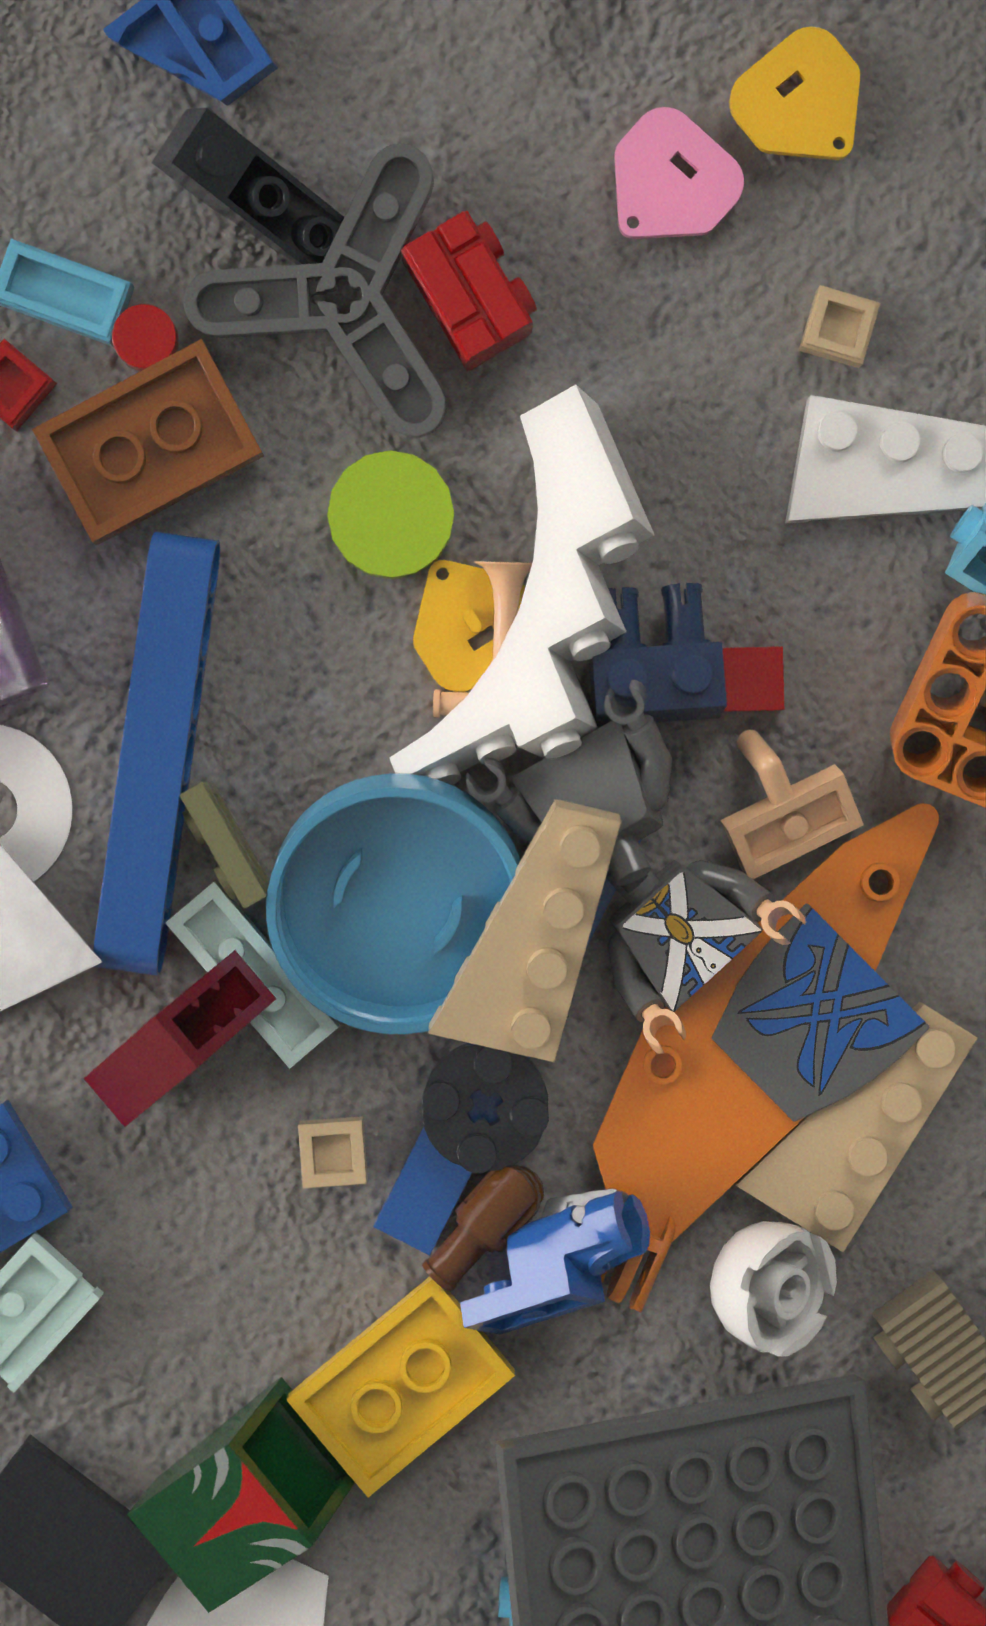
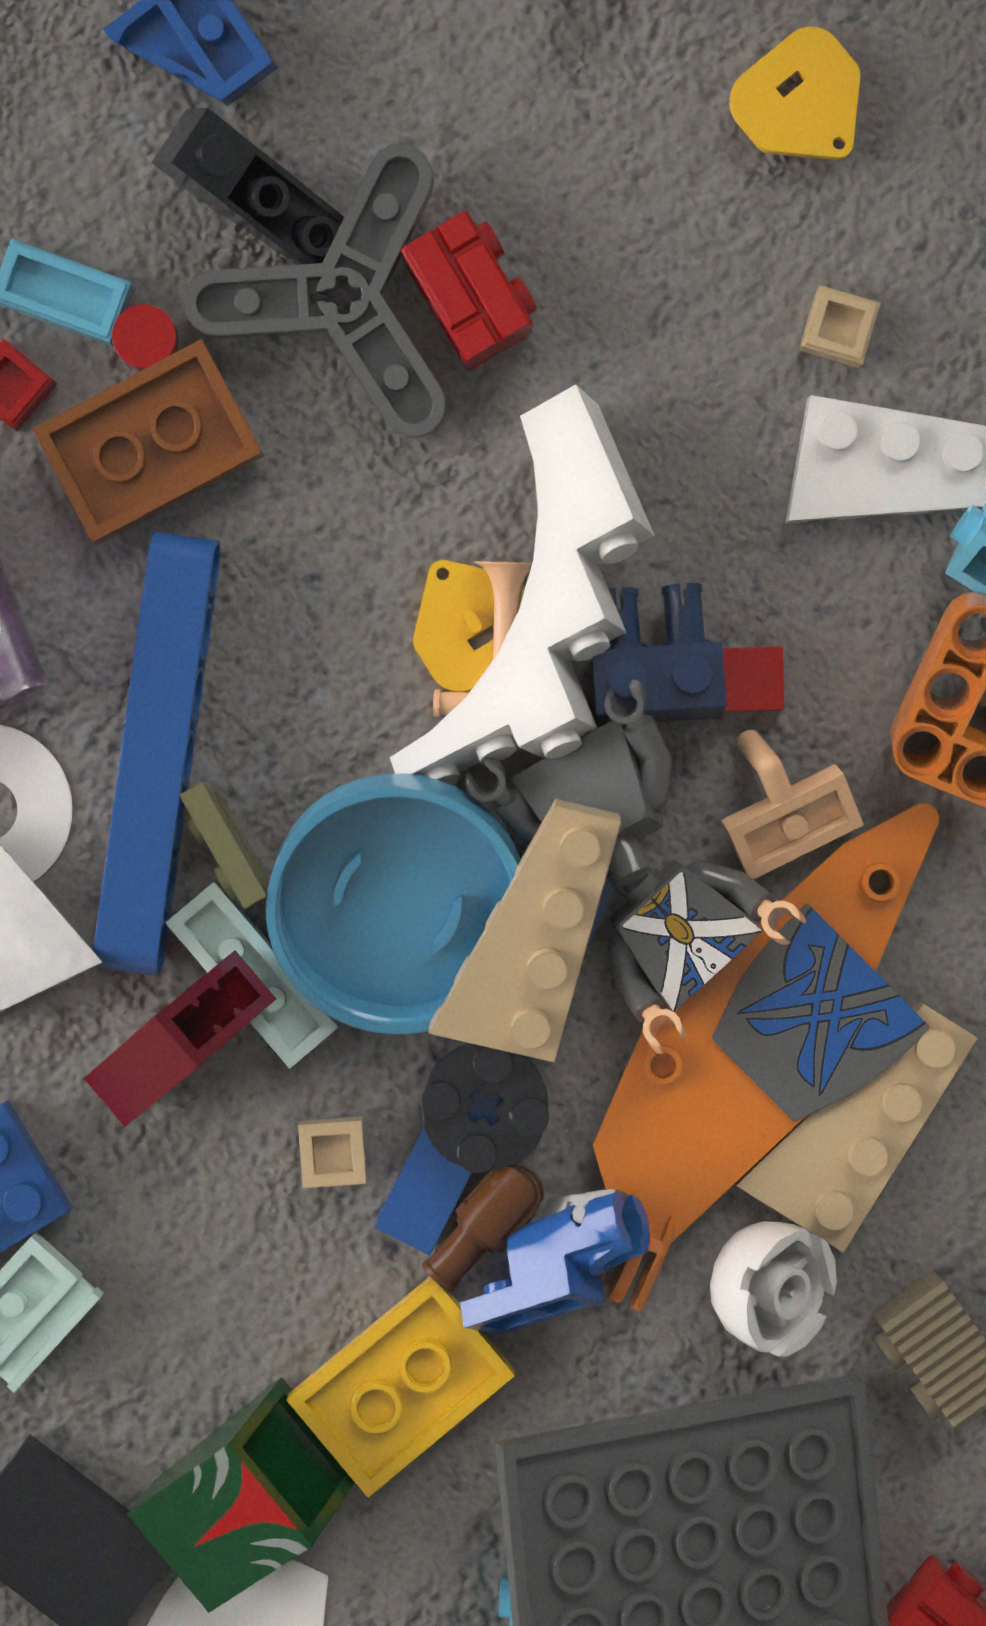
(390, 514): lime tile -> none
(659, 192): bright pink piece -> none

